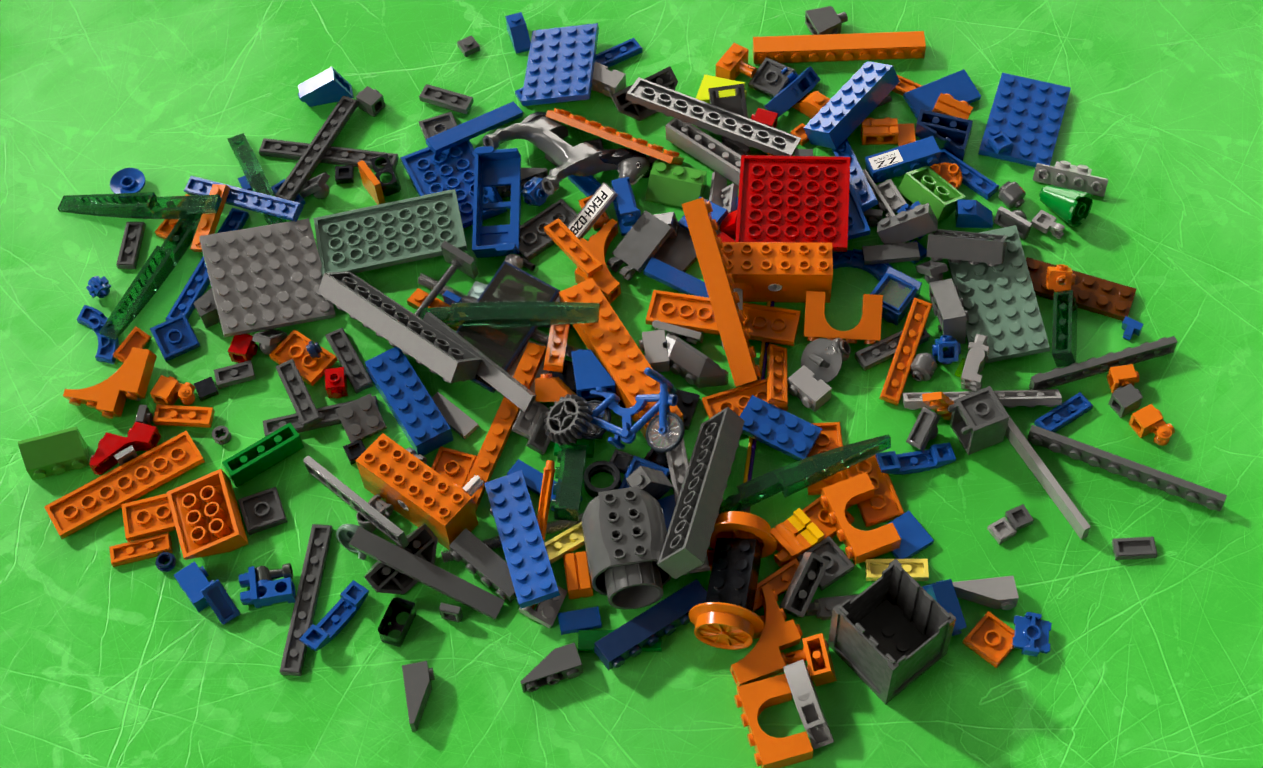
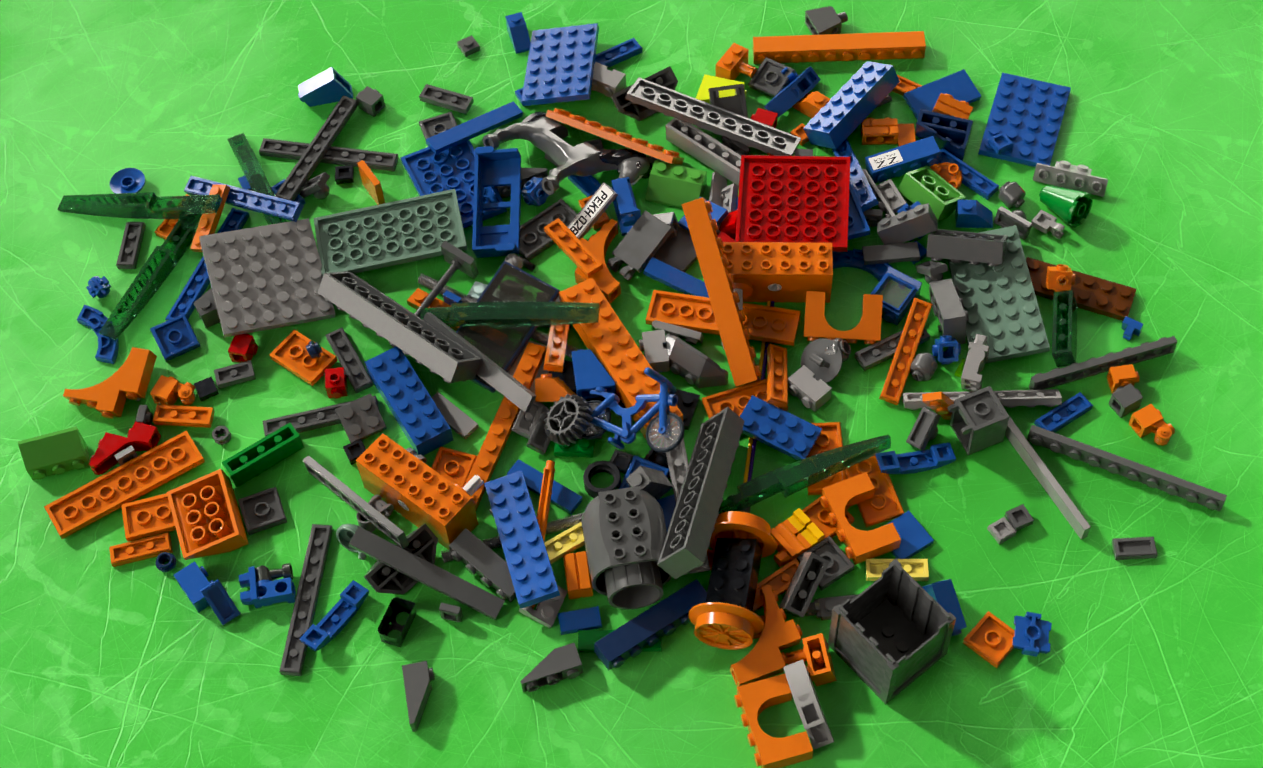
(136, 339): orange tile -> none
(269, 339): dark grey tile -> none
(298, 394): dark grey tile -> none
(394, 185): black piece -> none
(570, 482): clear green brick -> none
(990, 592): light grey slope -> none

